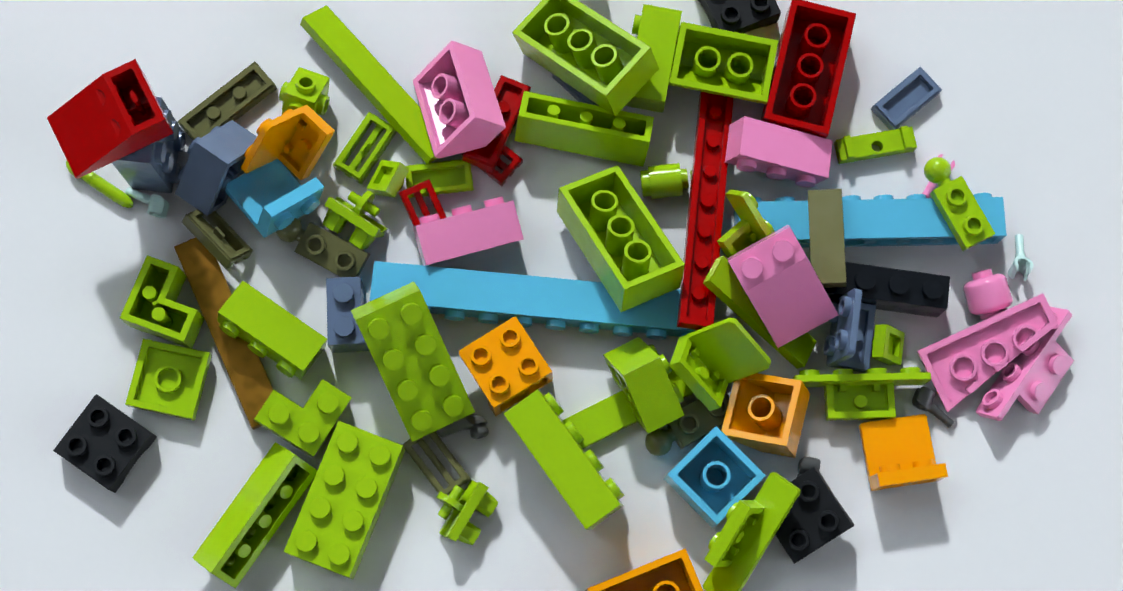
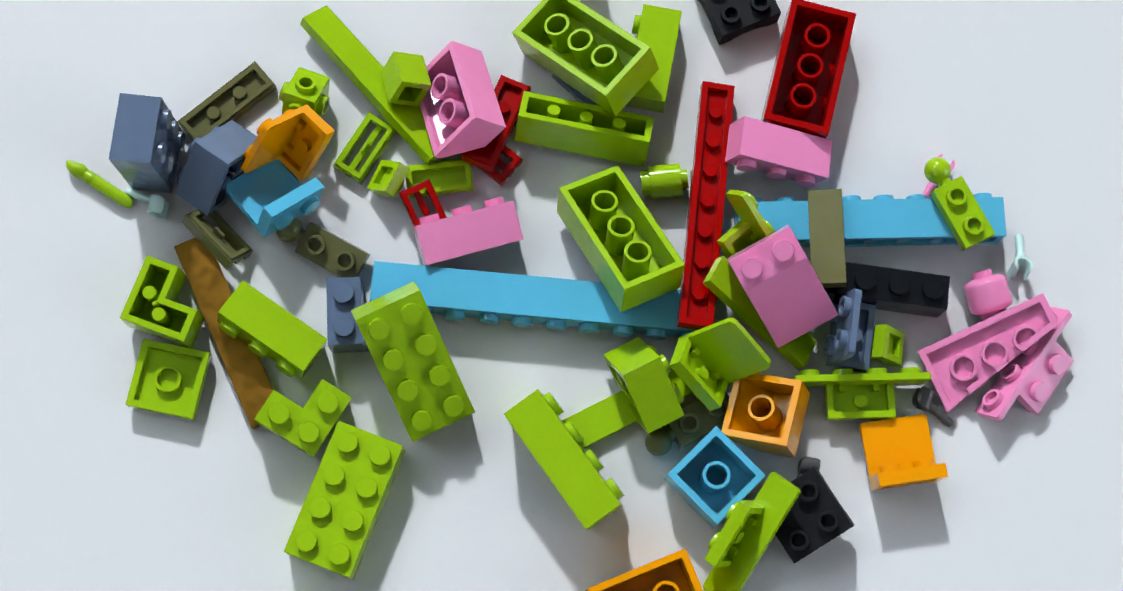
(104, 443): black brick -> none
(109, 120): red slope -> none
(255, 515): lime brick -> none
(341, 212): lime hips -> none
(405, 79): none -> lime brick
(464, 478): olive tile -> none
(472, 422): dark grey arm -> none
(473, 498): lime hips -> none
(506, 365): light orange bracket -> none
(723, 62): lime slope -> none
(860, 147): lime piece -> none
(906, 99): sand blue tile -> none

